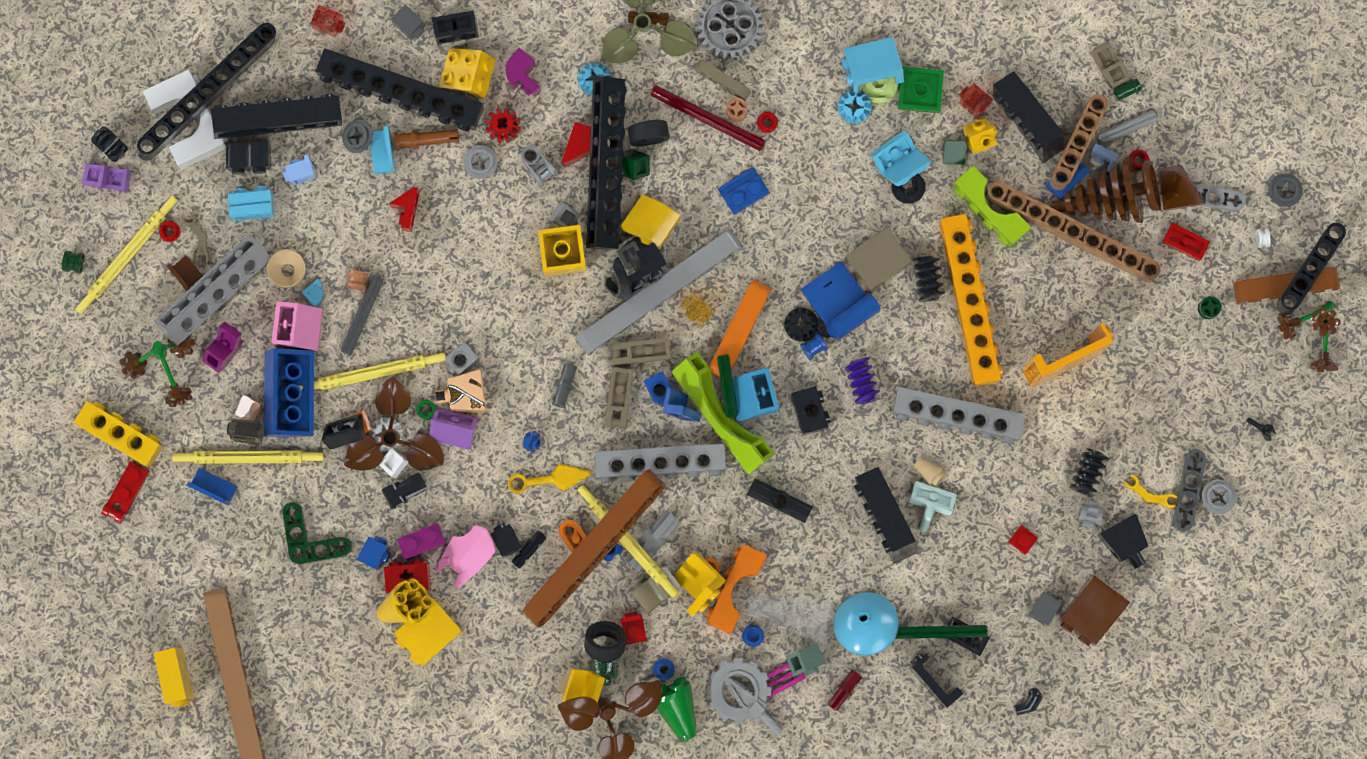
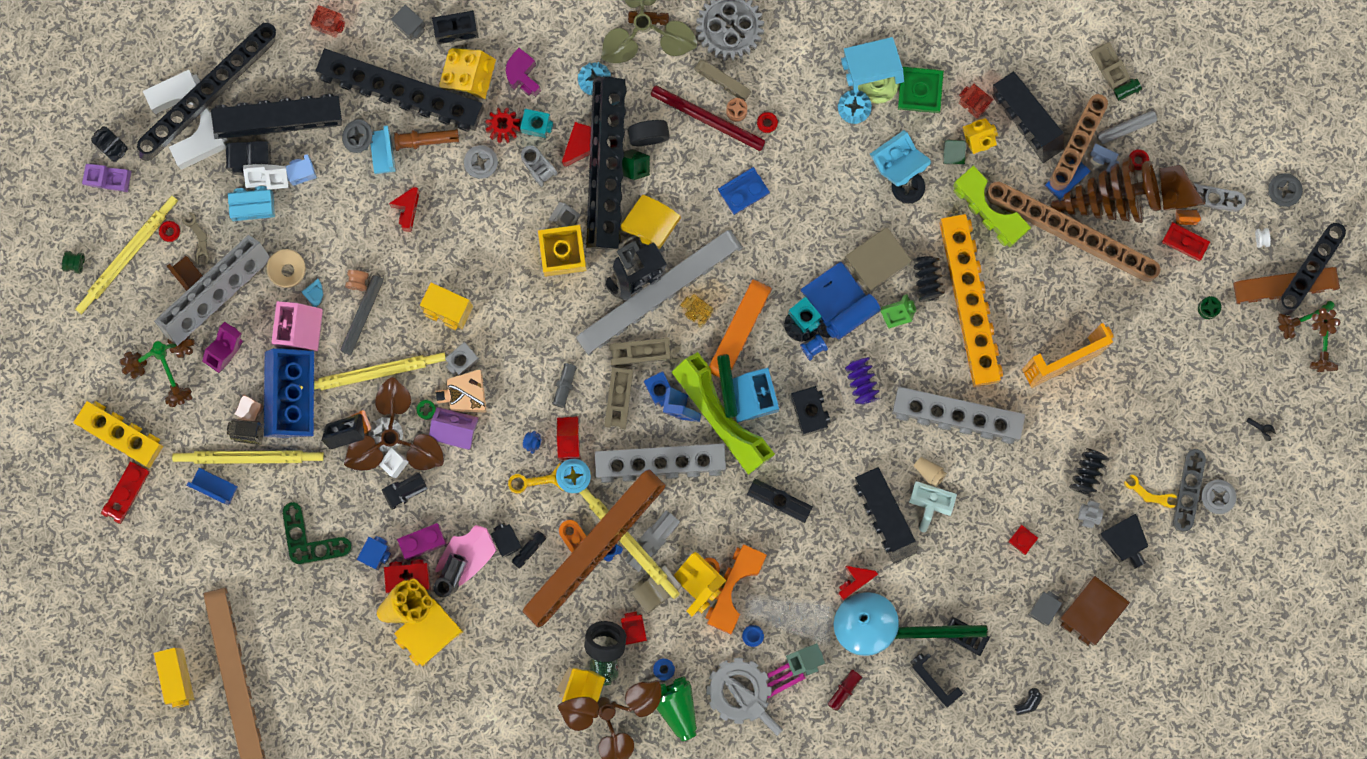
(265, 175): none -> white slope
(446, 306): none -> yellow brick
(451, 574): none -> black piece
(529, 117): none -> teal brick
(568, 438): none -> red slope
(579, 468): none -> medium azure gear
(805, 306): none -> teal brick
(860, 577): none -> red slope
(899, 312): none -> bright green bracket
(1187, 217): none -> orange slope

